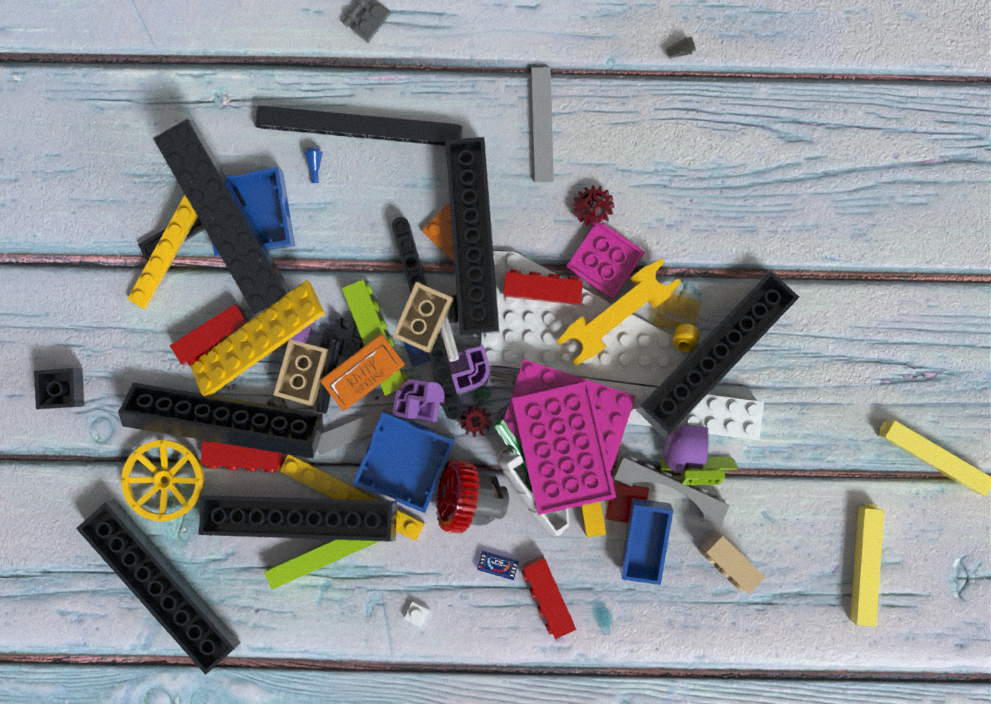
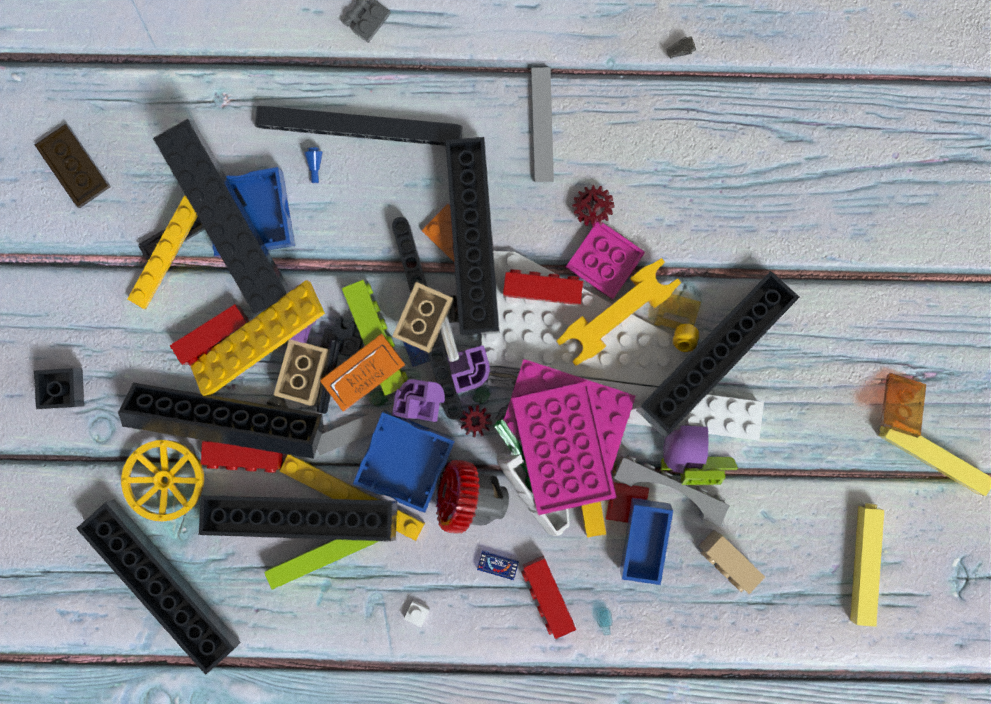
(72, 166): none -> dark brown tile
(377, 399): none -> clear green plate
(903, 405): none -> clear orange tile

